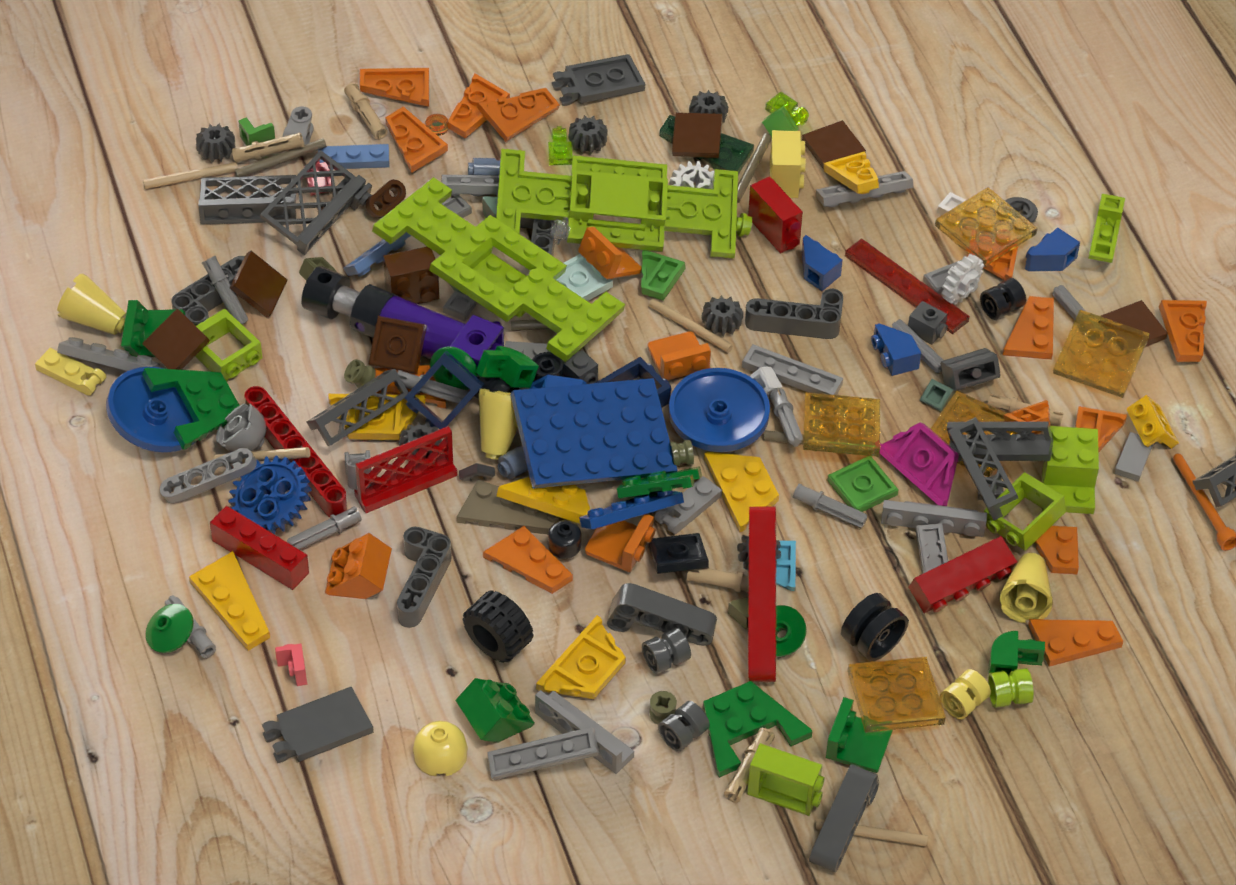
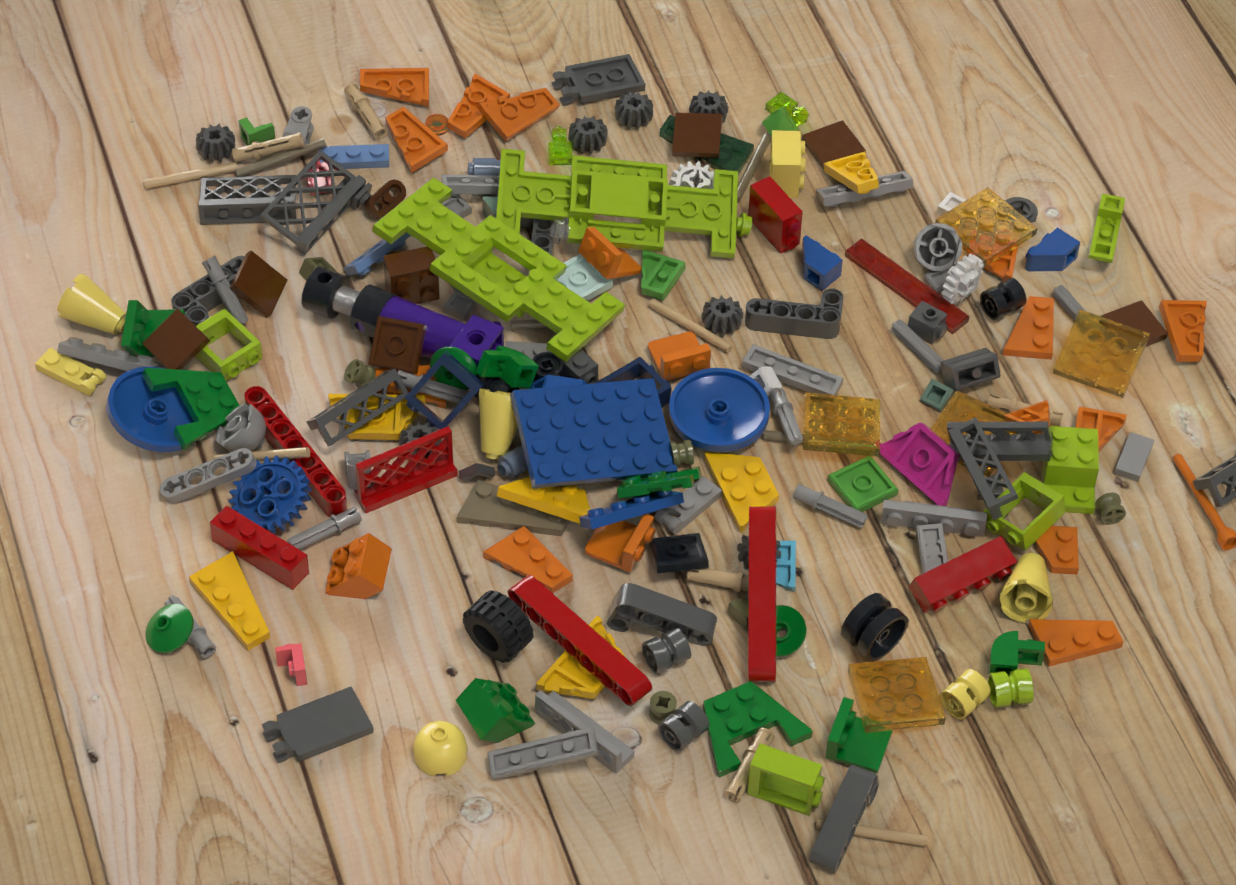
(433, 558): dark grey beam -> none
(564, 539): black head -> none
(580, 640): none -> red beam
(634, 110): none -> dark grey gear
(896, 349): blue slope -> none
(937, 247): none -> light grey cylinder
(1110, 508): none -> olive wheel
(1151, 423): yellow bracket -> none

